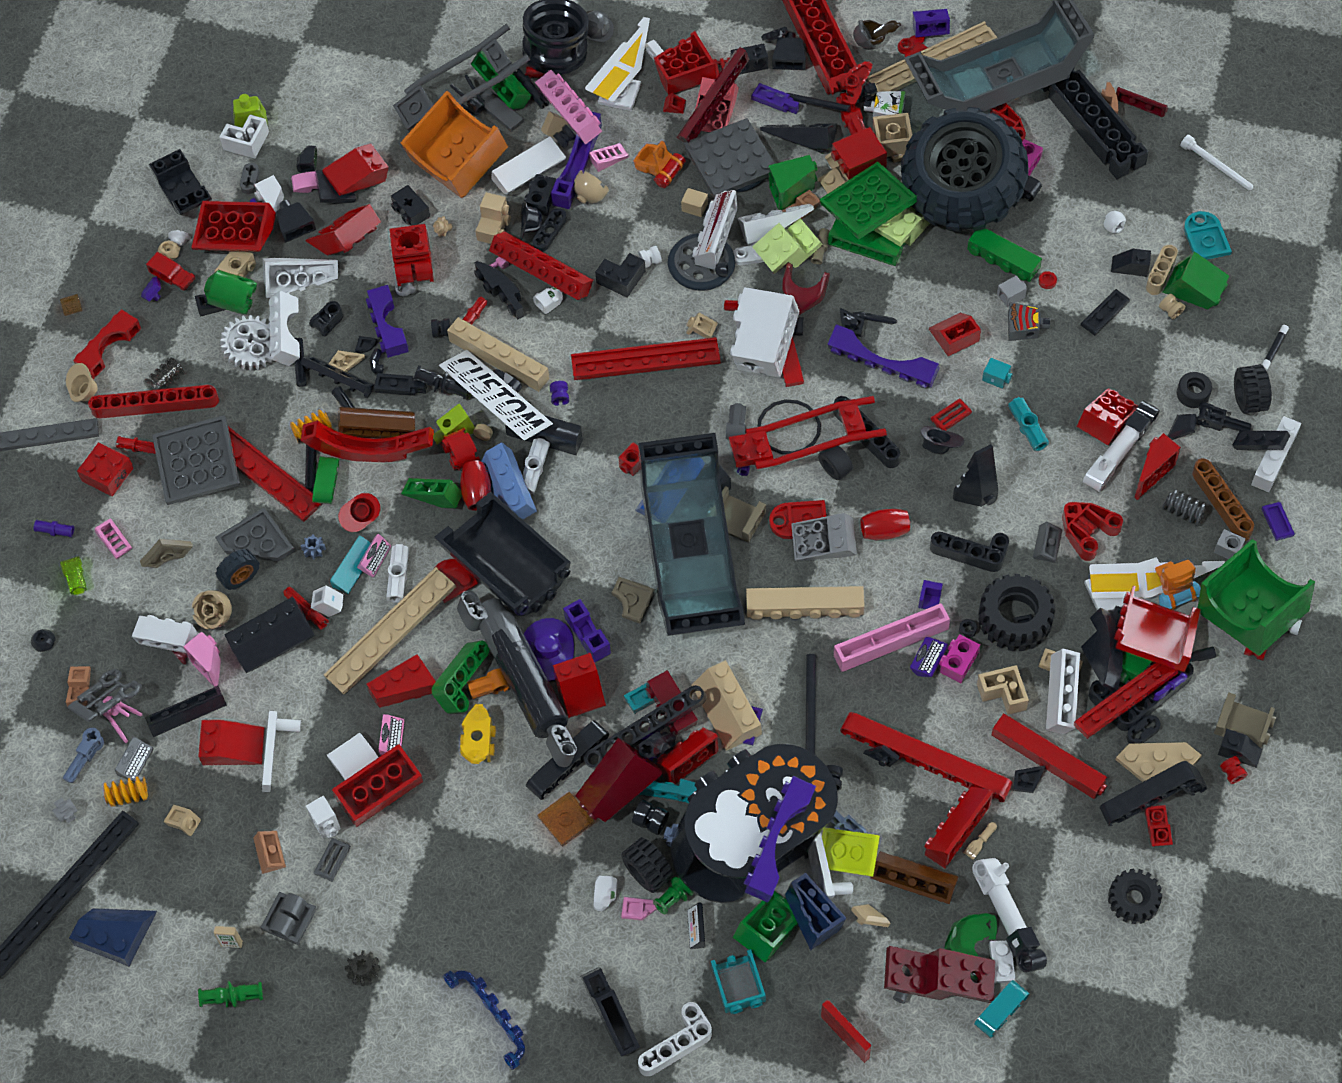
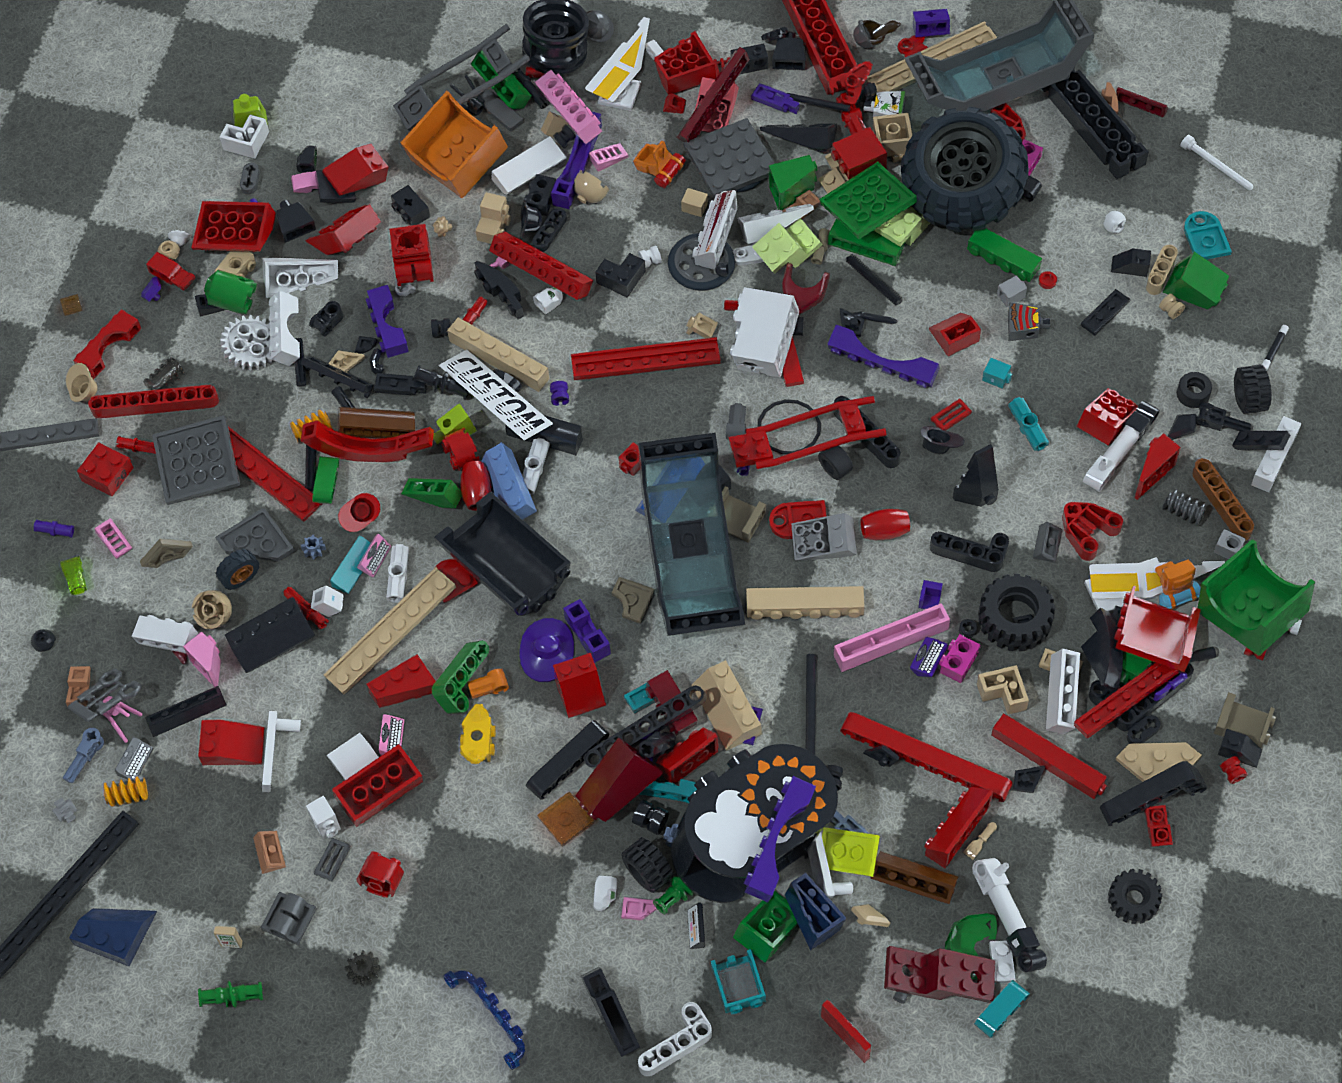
(179, 182): black slope -> none
(182, 819): tan bracket -> none
(269, 192): white slope -> none
(380, 874): none -> red brick
(483, 432): tan tile -> none
(521, 672): piece -> none
(863, 271): none -> black axle
(1278, 521): dark purple tile -> none

